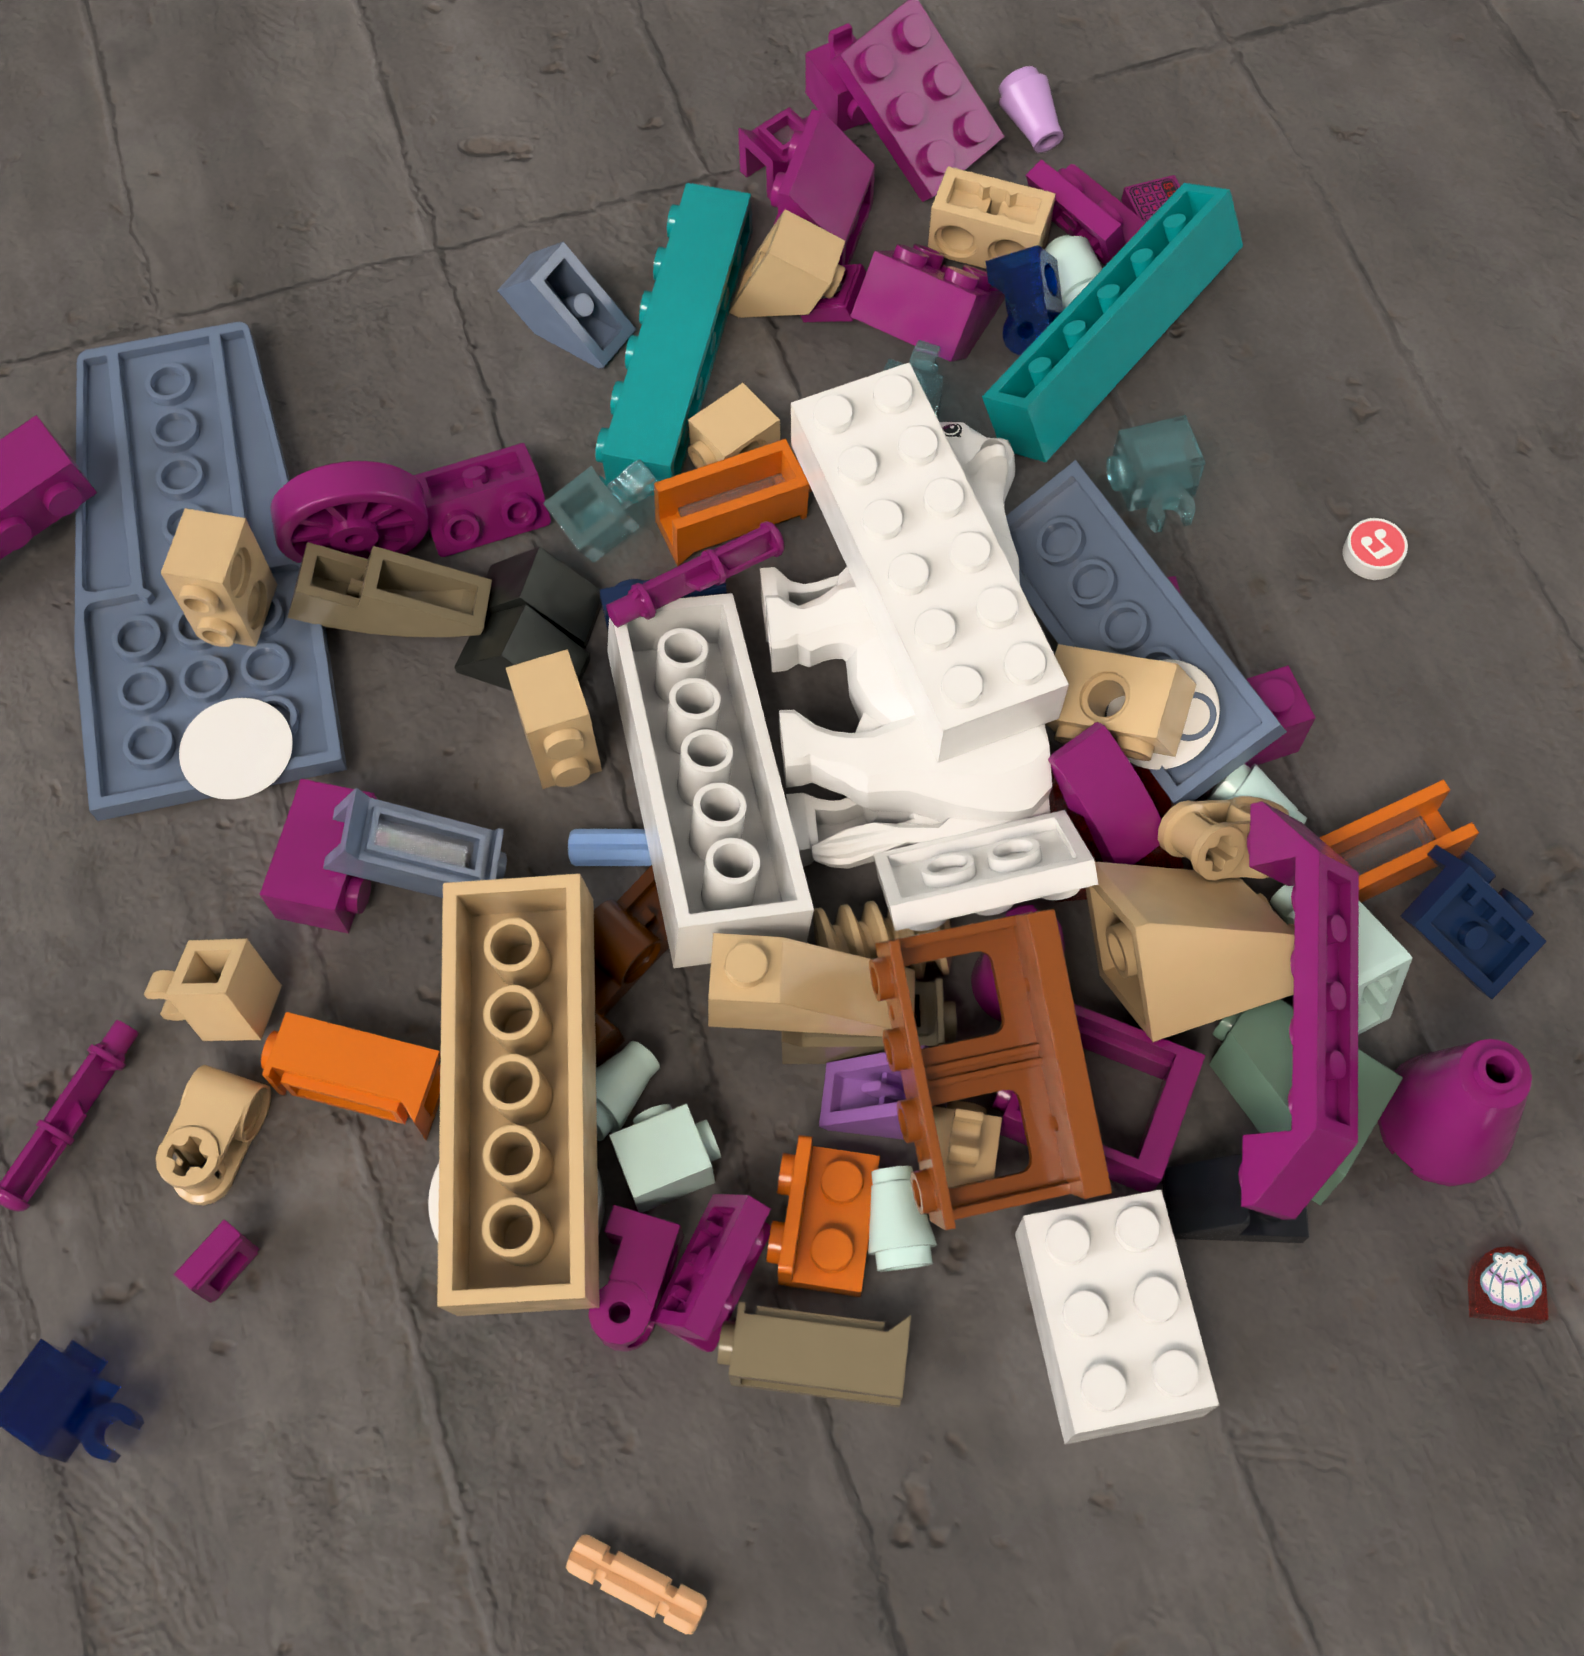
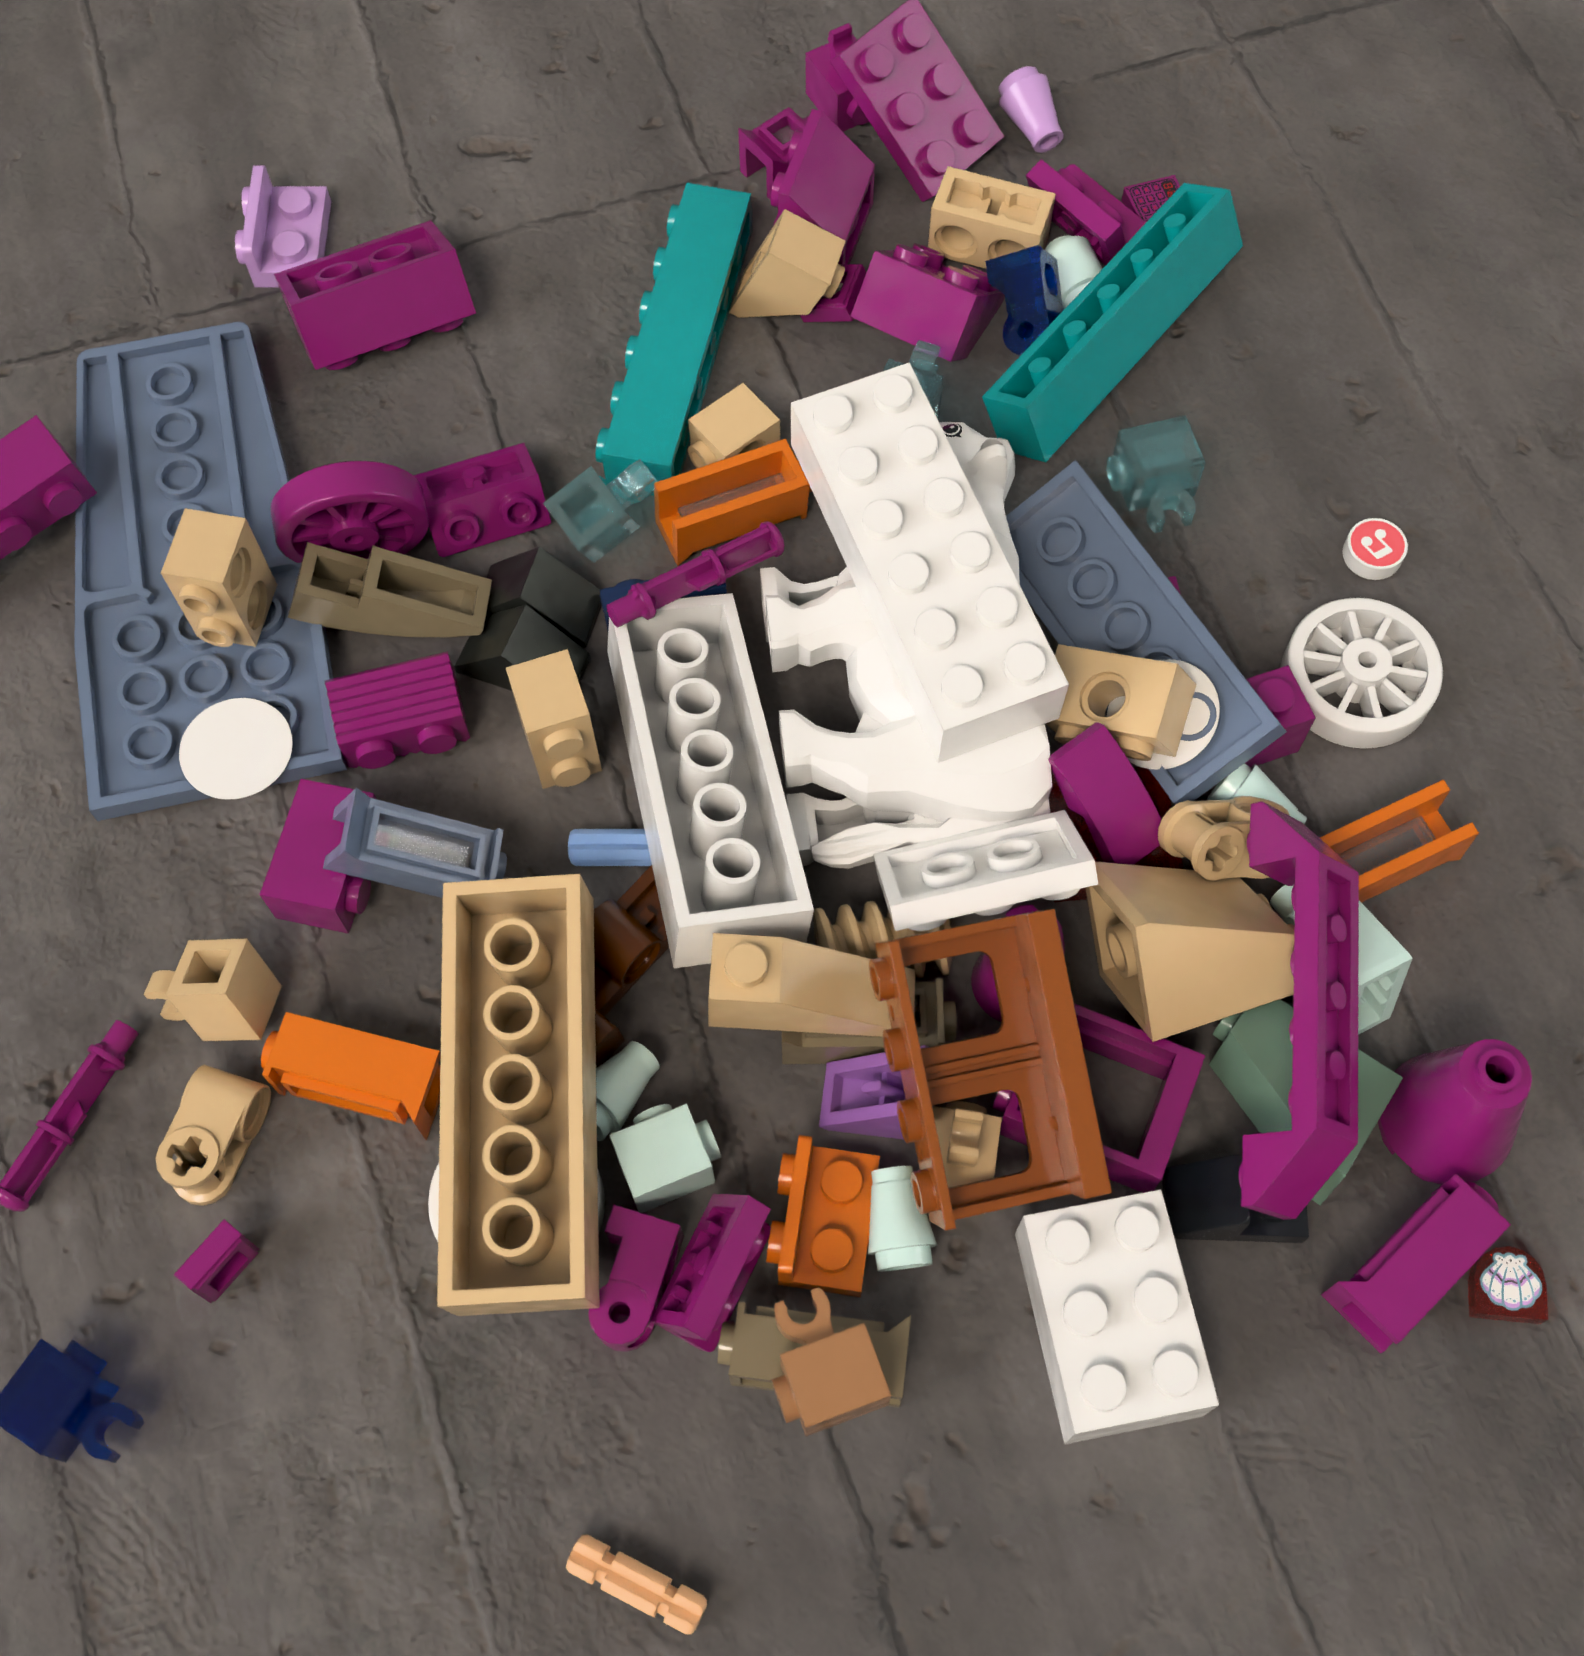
(280, 227): none -> lavender bracket
(376, 295): none -> magenta slope
(397, 711): none -> magenta brick
(567, 305): sand blue slope -> none
(829, 1375): none -> medium nougat brick
(1365, 670): none -> white wheel
(1419, 1263): none -> magenta window
(1472, 924): dark blue bracket -> none

